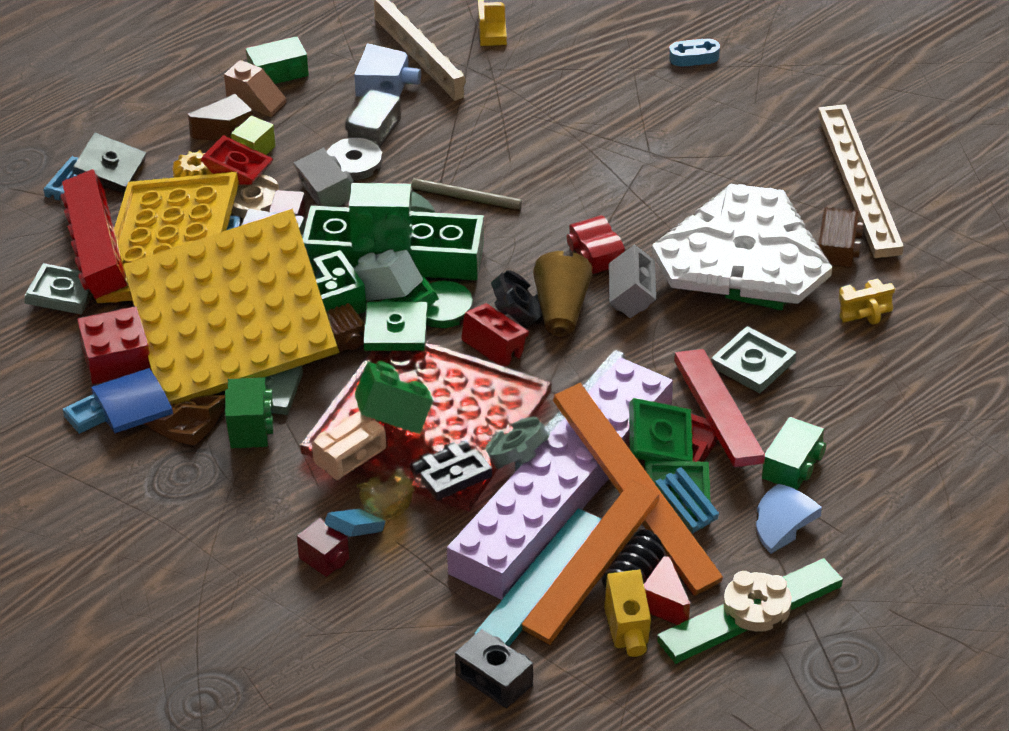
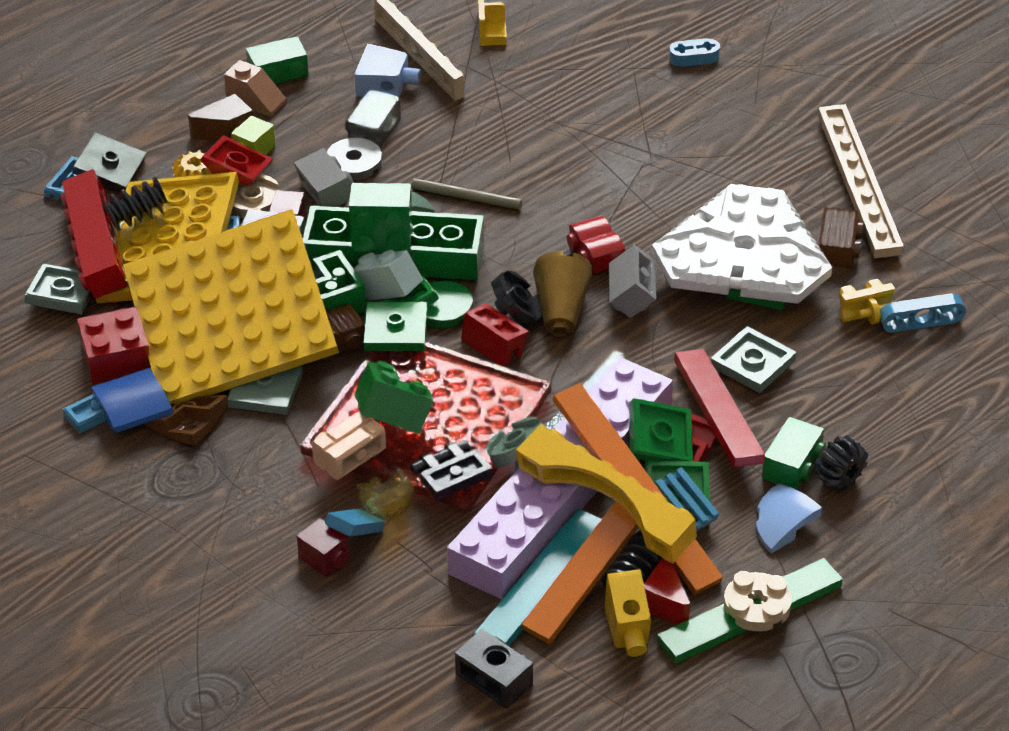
(136, 204): none -> black piece
(248, 412): green brick -> none
(556, 460): none -> yellow arch
(841, 462): none -> black gear
(949, 311): none -> dark azure beam

